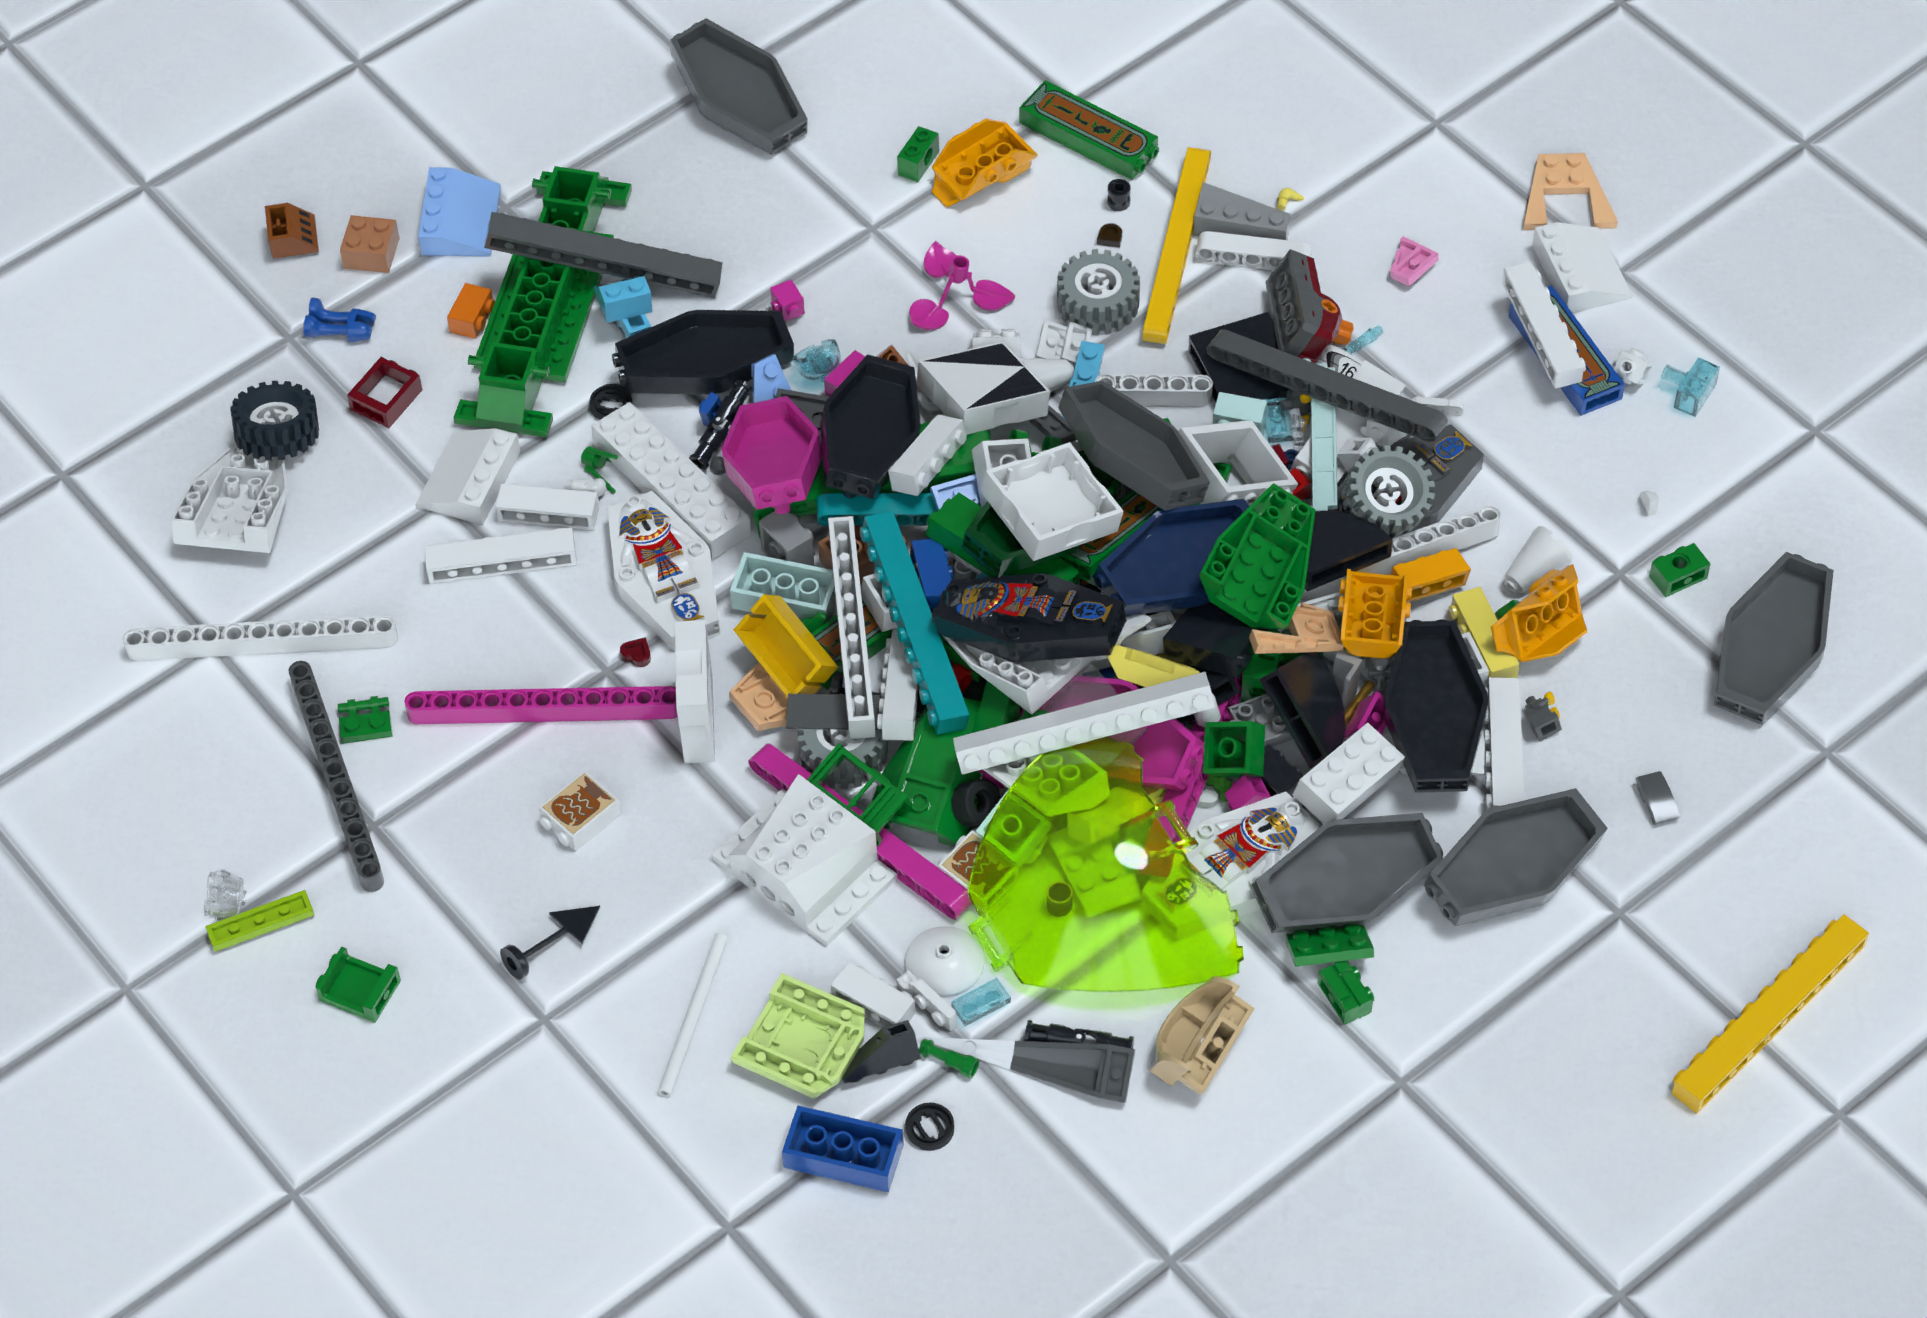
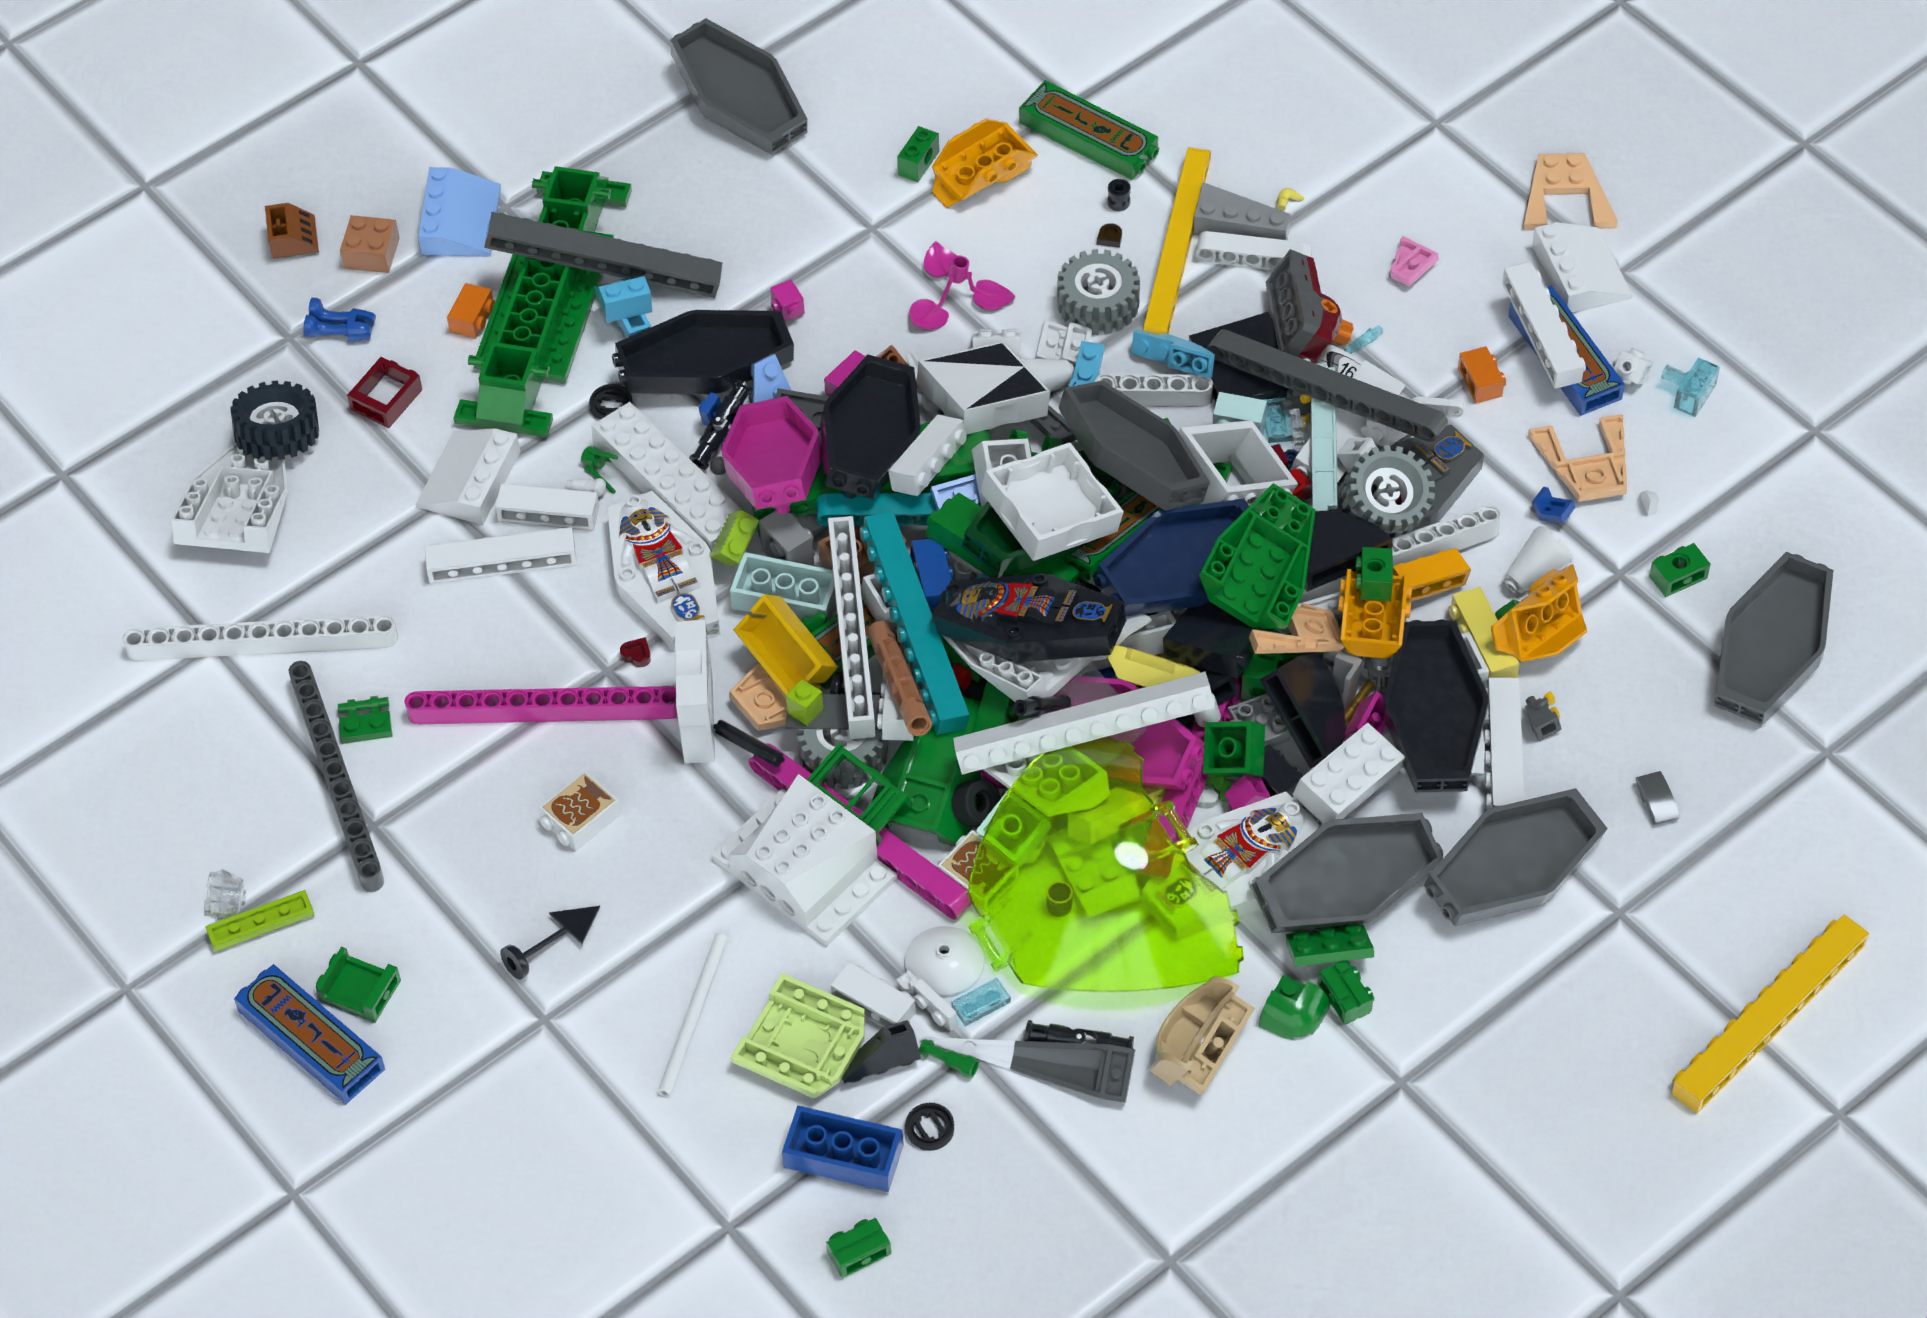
(309, 1033): none -> brick
(734, 538): none -> lime brick
(749, 743): none -> black axle
(804, 702): none -> lime brick
(818, 361): clear light blue cylinder -> none
(858, 1247): none -> green brick
(899, 678): none -> nougat piece
(1037, 706): none -> black pin
(1174, 351): none -> medium azure slope
(1294, 1009): none -> green brick
(1375, 574): none -> green brick
(1481, 374): none -> orange brick
(1552, 508): none -> blue bracket
(1592, 475): none -> light nougat wing

